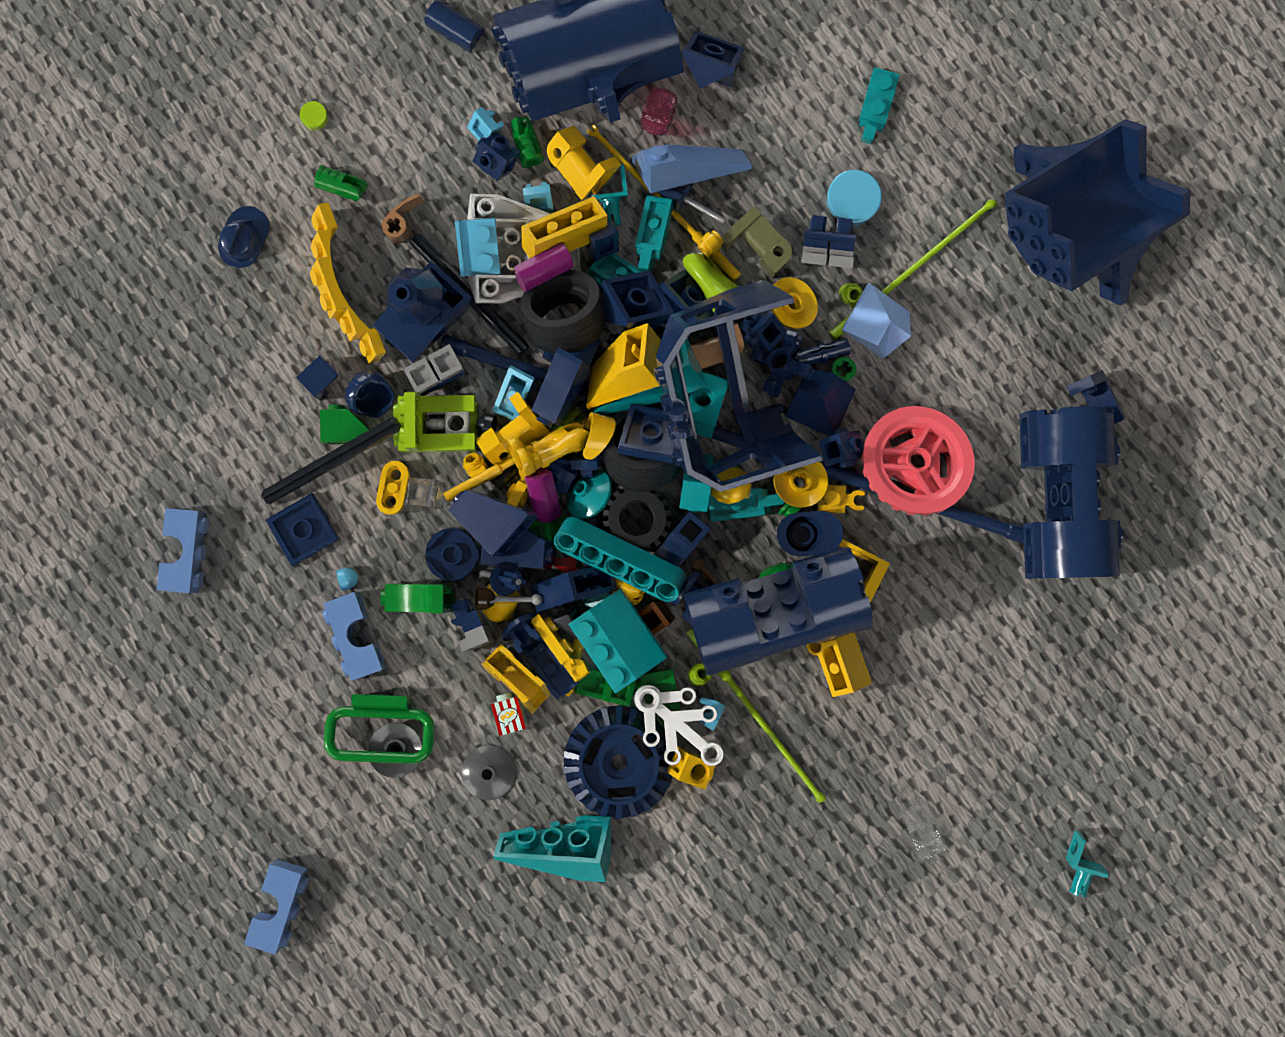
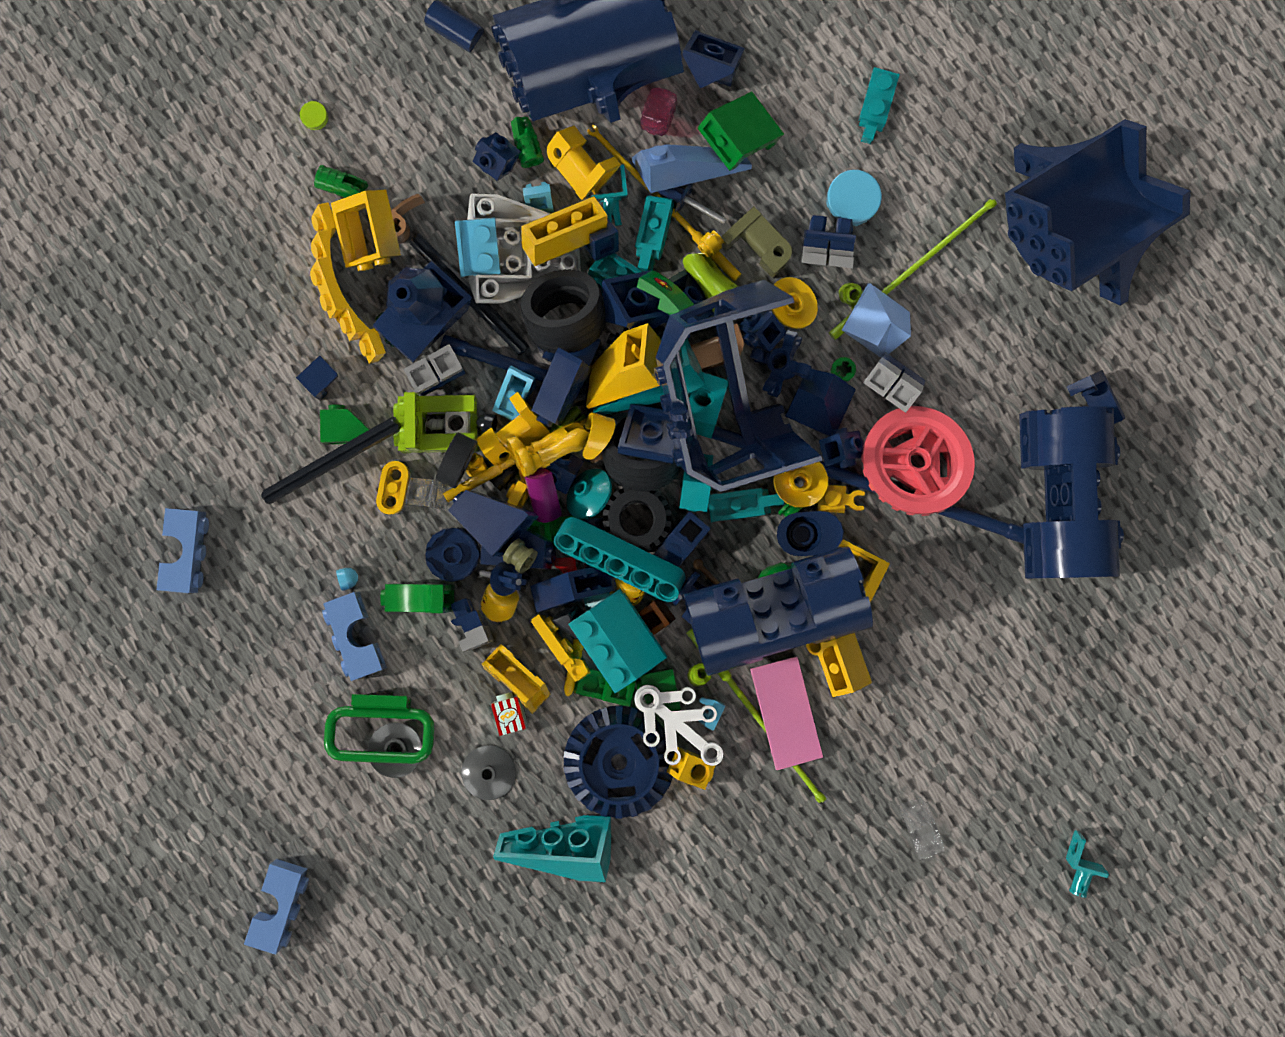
(243, 236): dark blue piece -> none
(302, 529): dark blue tile -> none
(351, 233): none -> yellow window
(369, 394): dark blue hair -> none
(456, 460): none -> black tyre
(483, 125): medium azure tile -> none
(486, 598): hinge -> none
(520, 556): none -> olive wheel
(531, 644): dark blue piece -> none
(543, 267): magenta brick -> none
(586, 466): dark blue tile -> none
(671, 296): none -> green slope
(735, 494): yellow hair -> none
(740, 129): none -> green panel
(786, 713): none -> bright pink piece
(823, 352): dark blue pin -> none
(892, 374): none -> light grey hips

